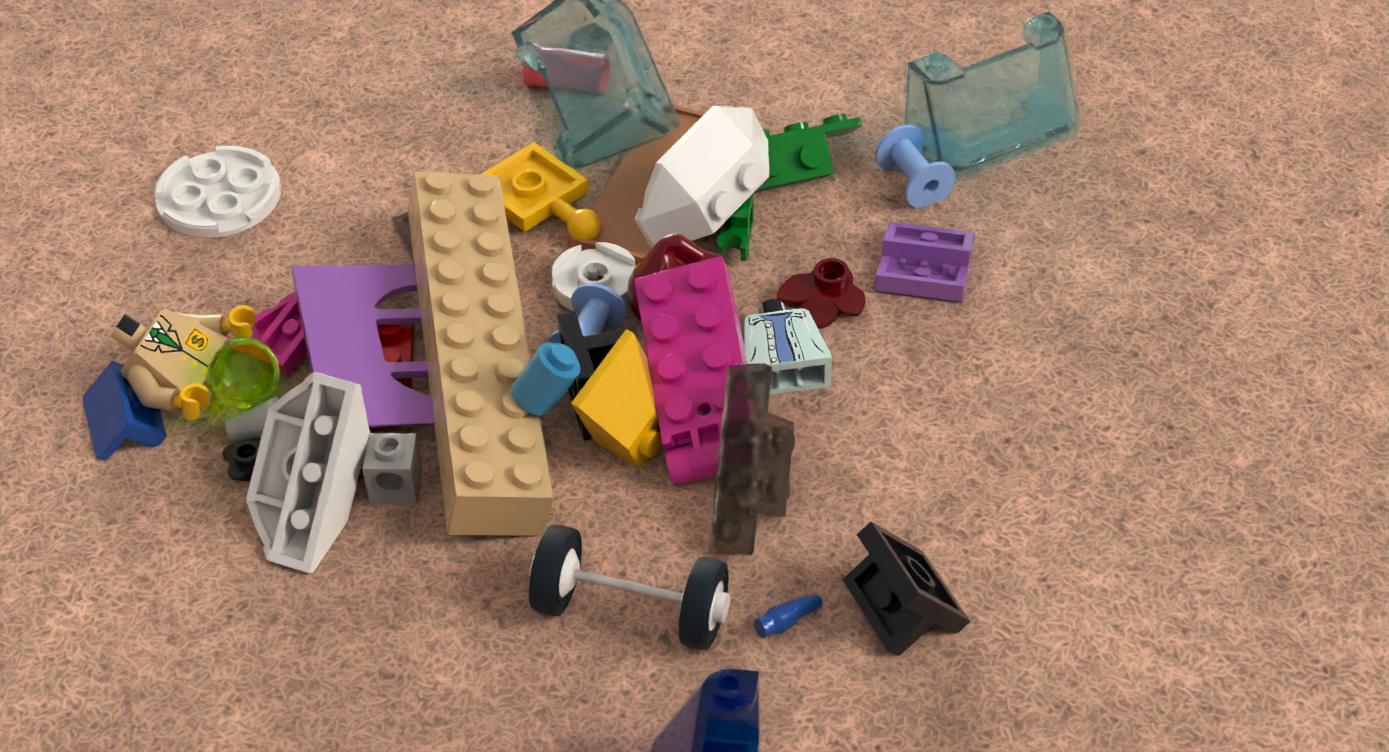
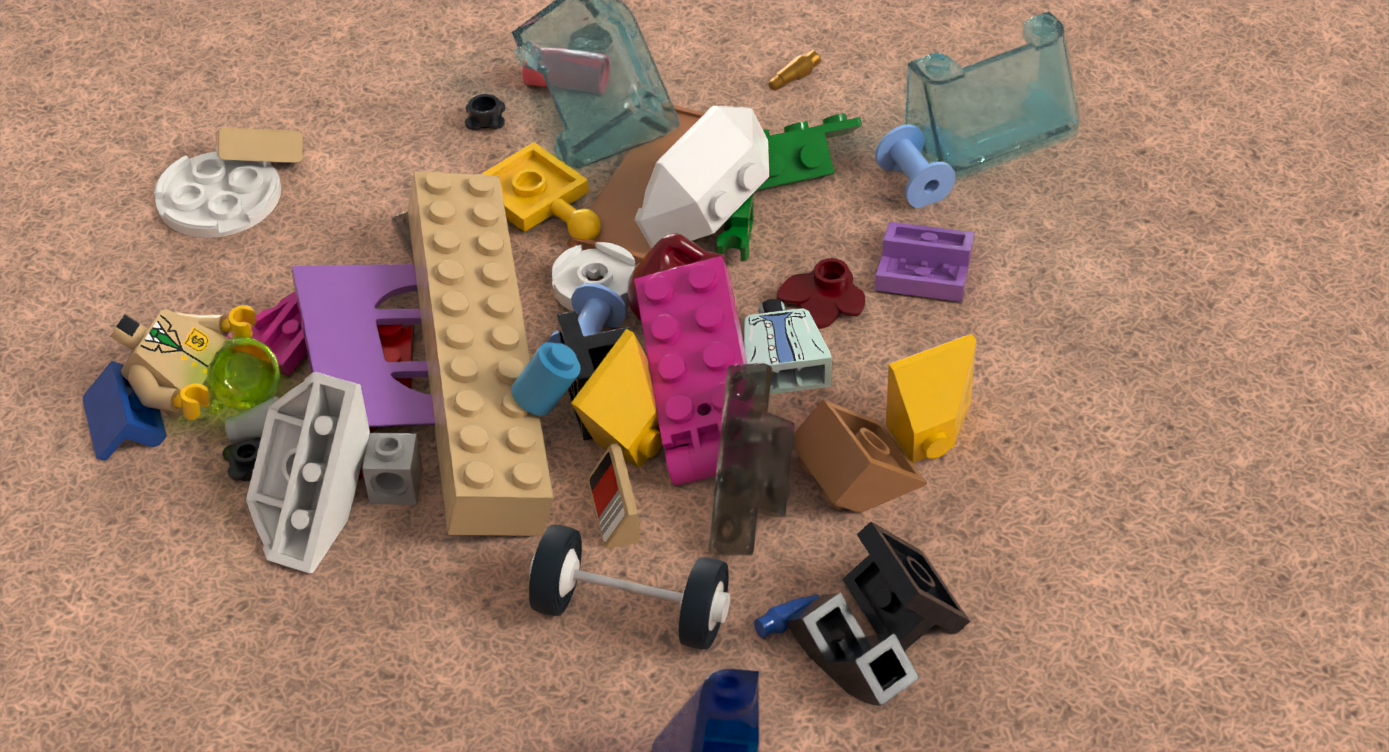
(259, 145): none -> tan slope
(485, 112): none -> black plate
(614, 500): none -> slope
(796, 69): none -> pearl gold piece
(853, 459): none -> medium nougat slope
(862, 665): none -> black brick
(930, 397): none -> yellow slope

